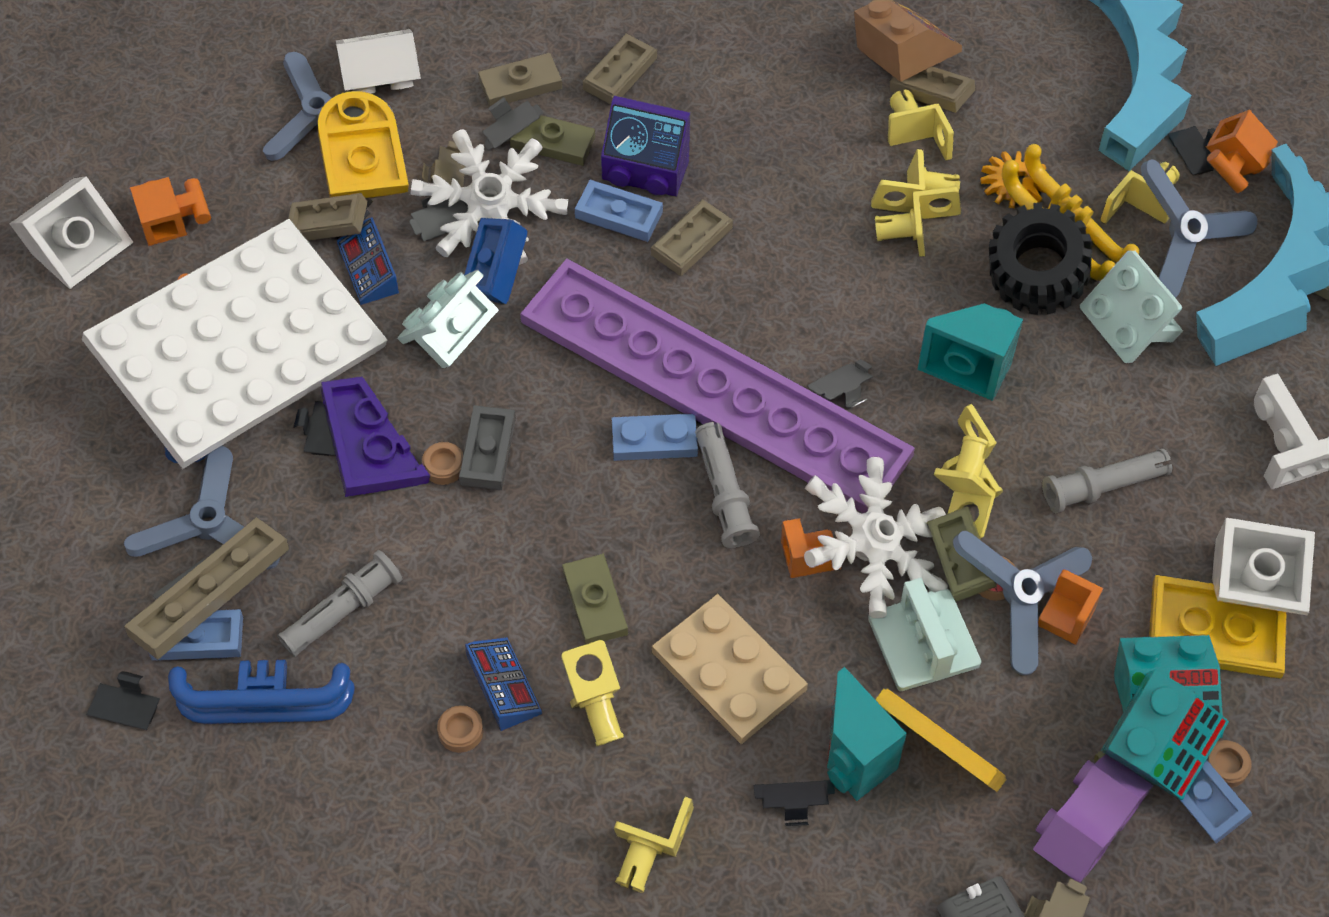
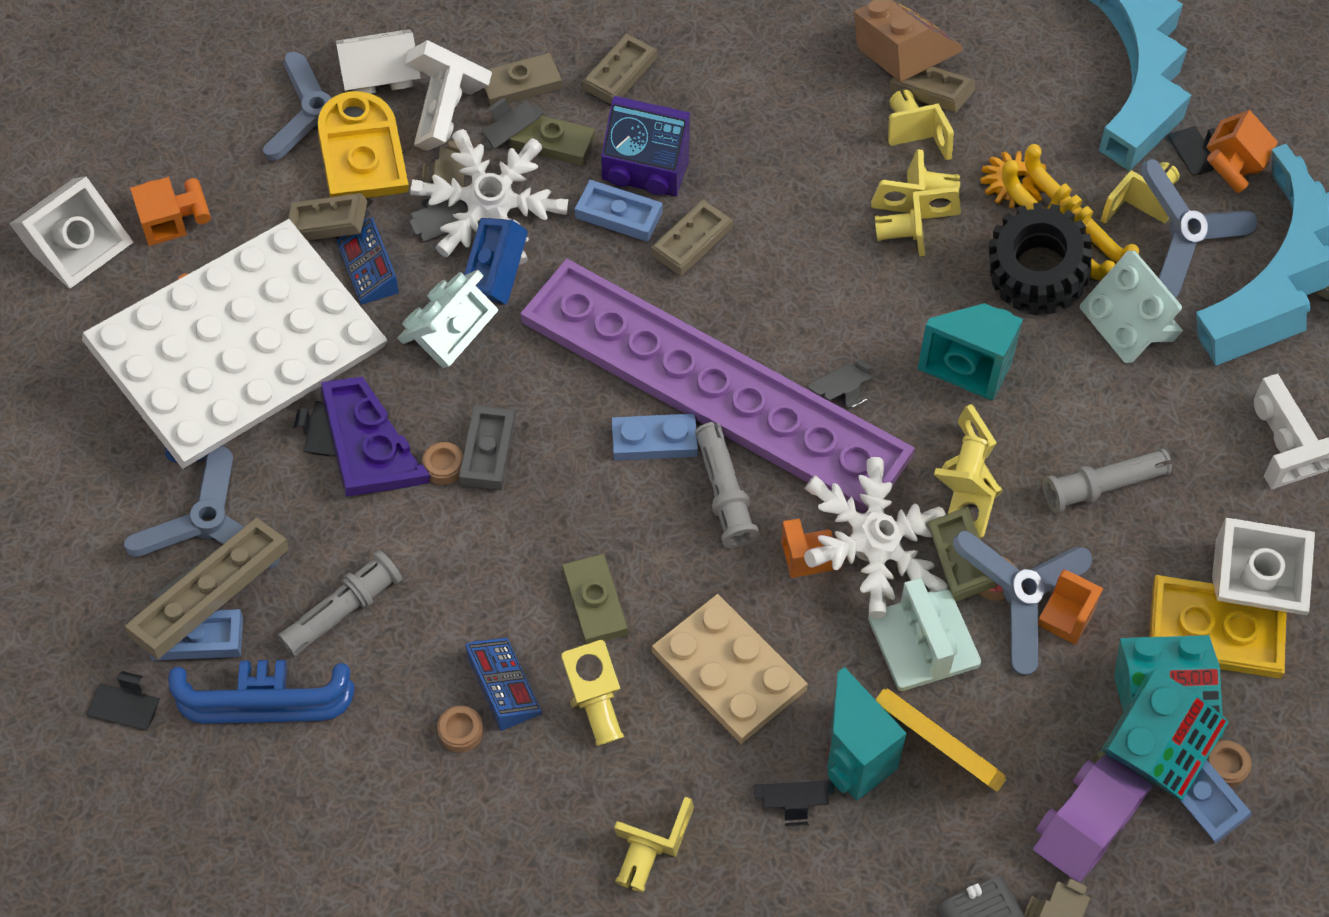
(448, 80): none -> white bracket

